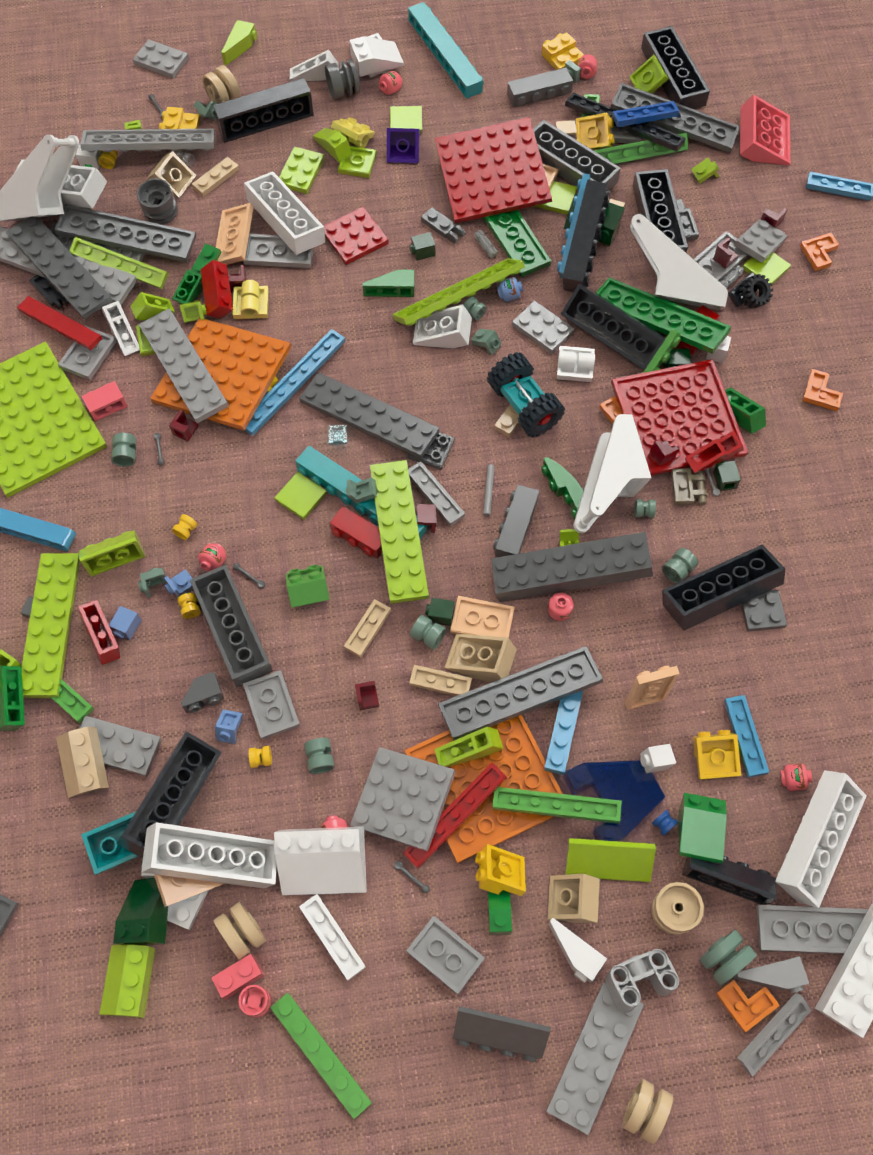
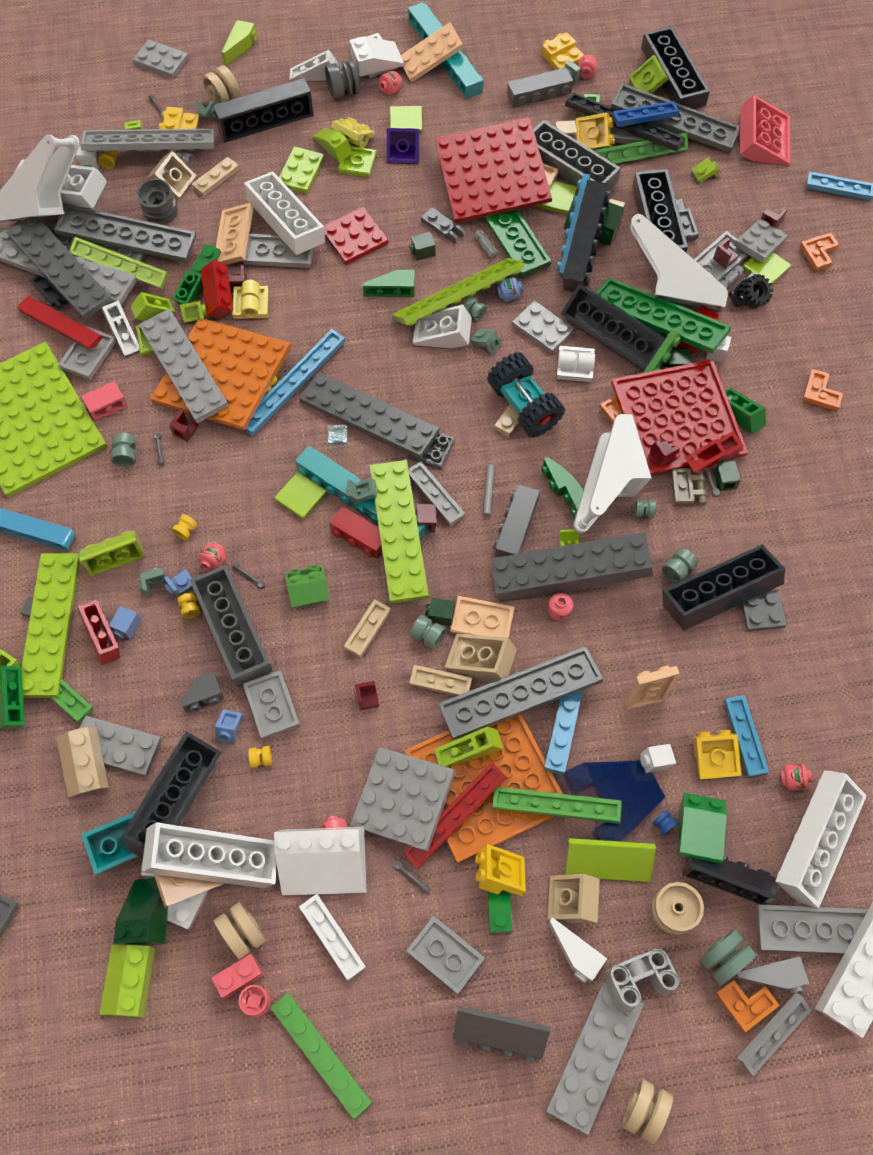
(319, 755): sand green wheel -> none
(431, 52): none -> light nougat plate

